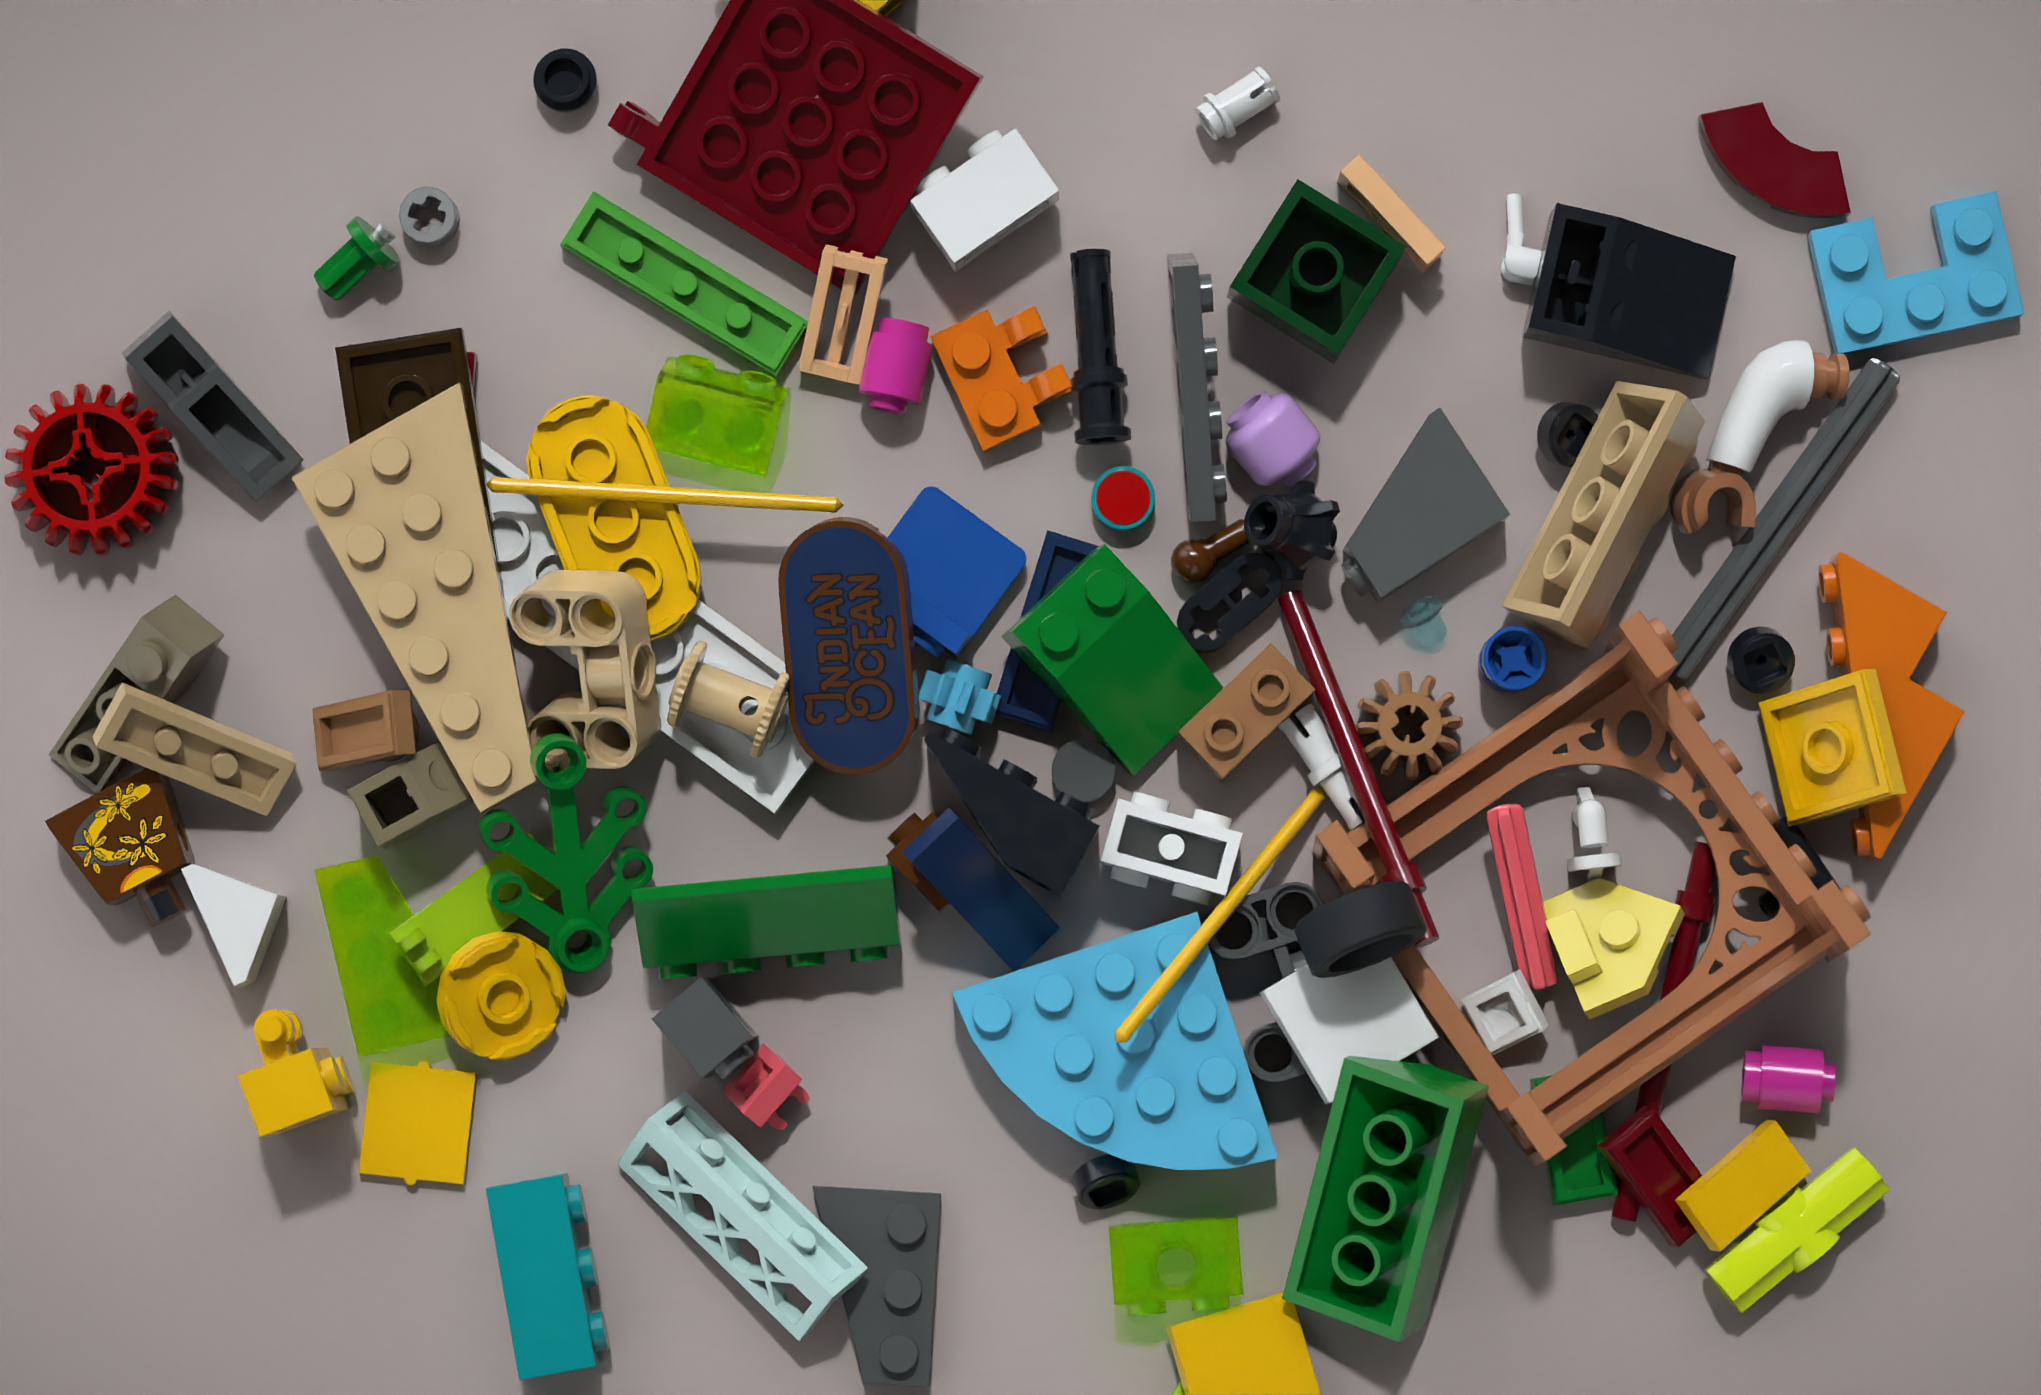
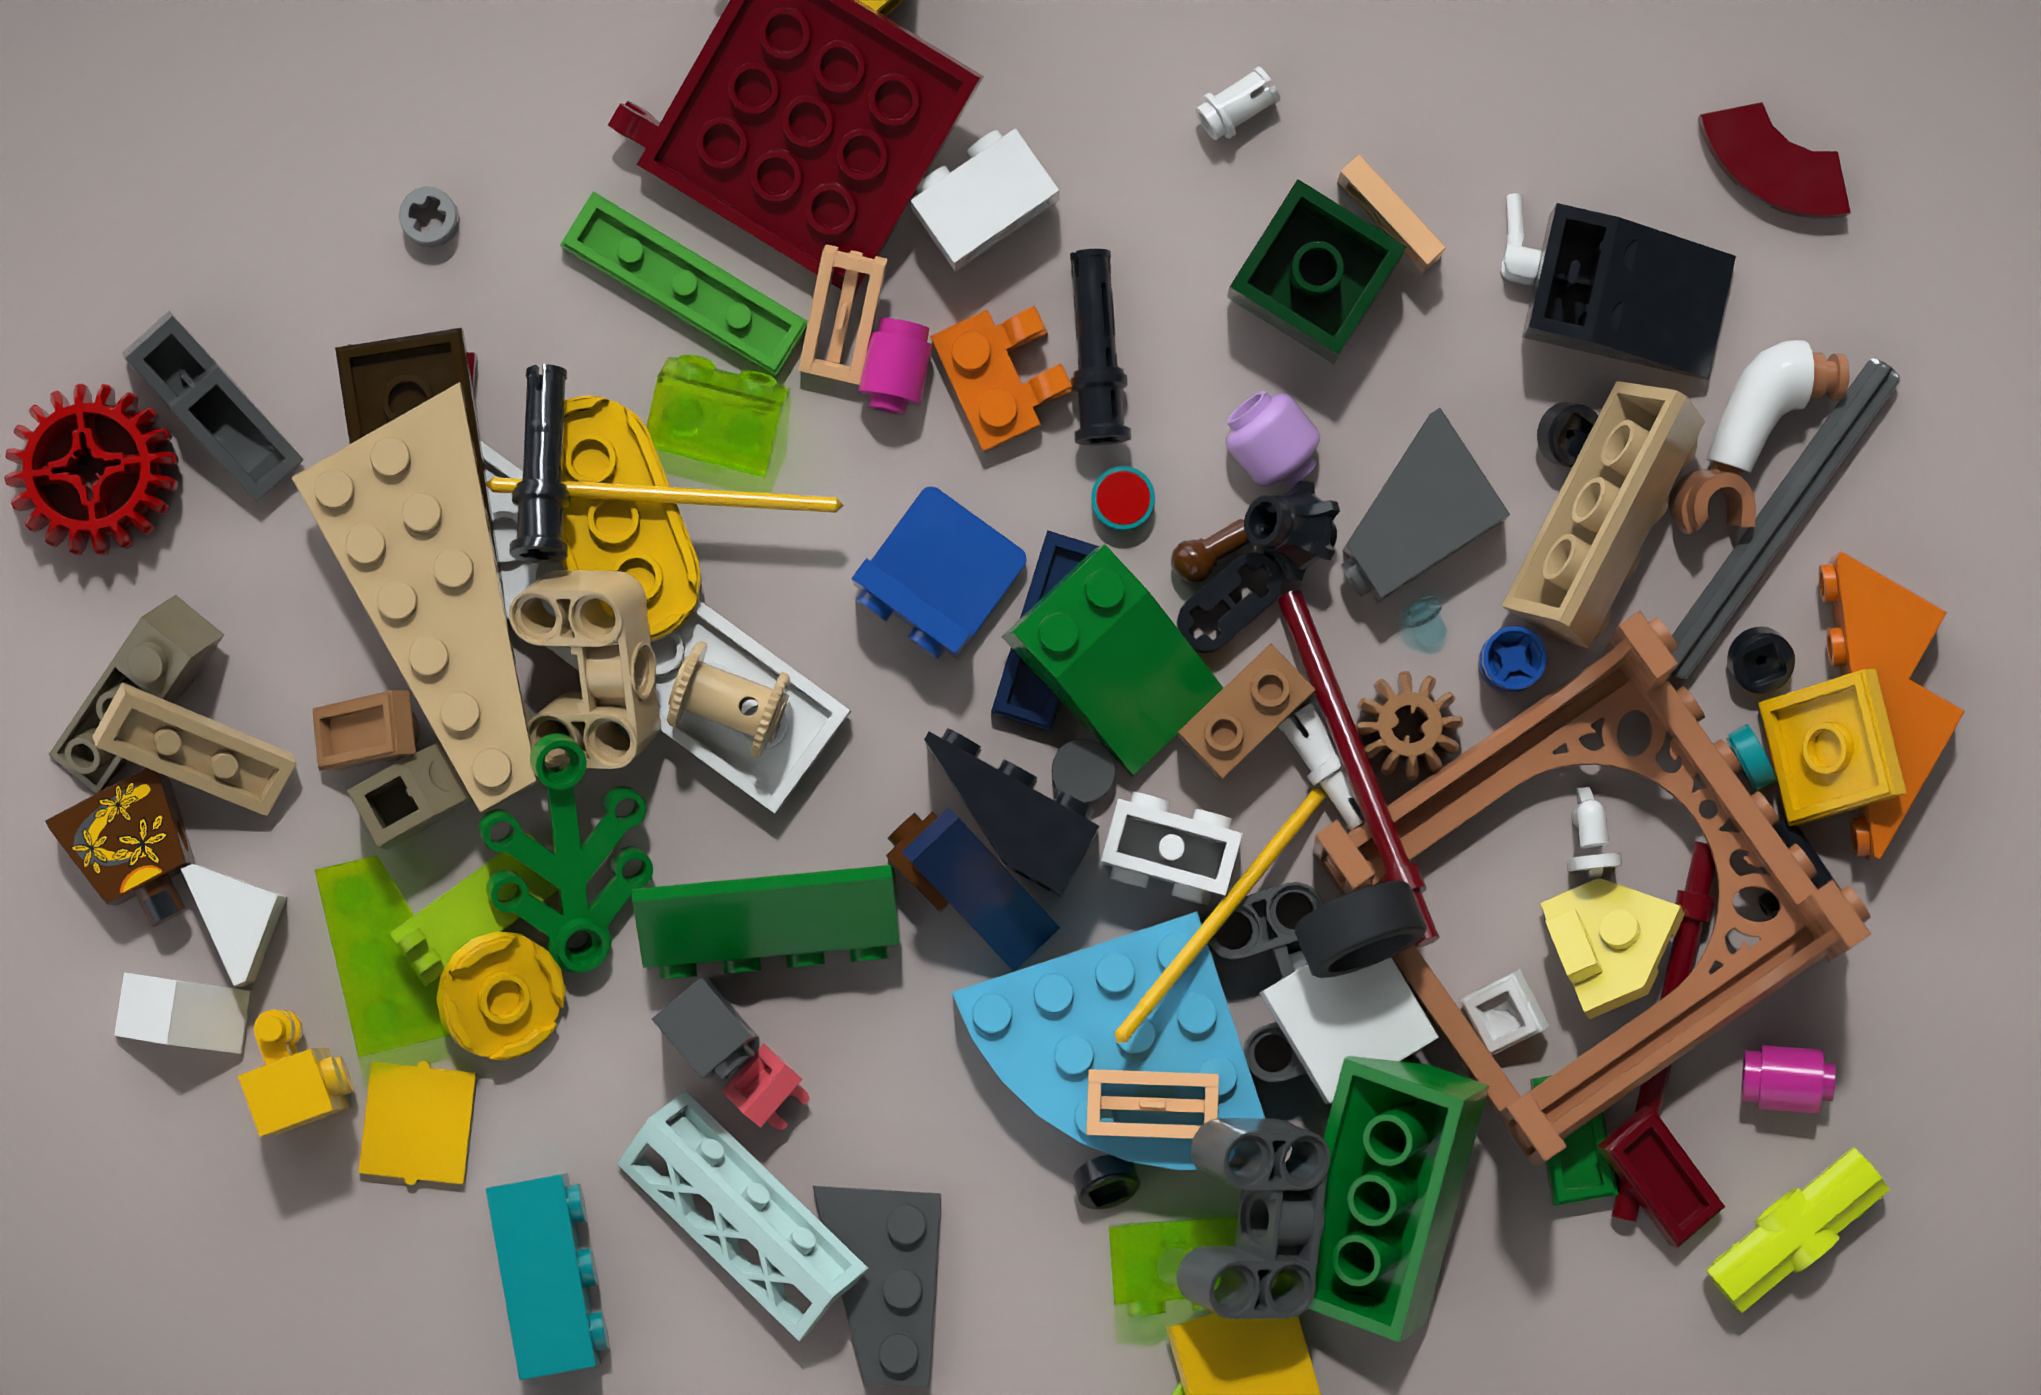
(183, 1013): none -> white slope
(357, 258): green piece -> none
(540, 492): none -> black pin
(565, 80): black plate -> none
(849, 645): tile -> none
(959, 696): medium azure gear -> none
(1095, 1102): none -> light nougat tile
(1197, 360): dark grey wing -> none
(1276, 1219): none -> dark grey beam
(1522, 895): coral axle -> none
(1743, 1185): yellow tile -> none
(1752, 757): none -> teal tile
(1967, 292): medium azure plate -> none

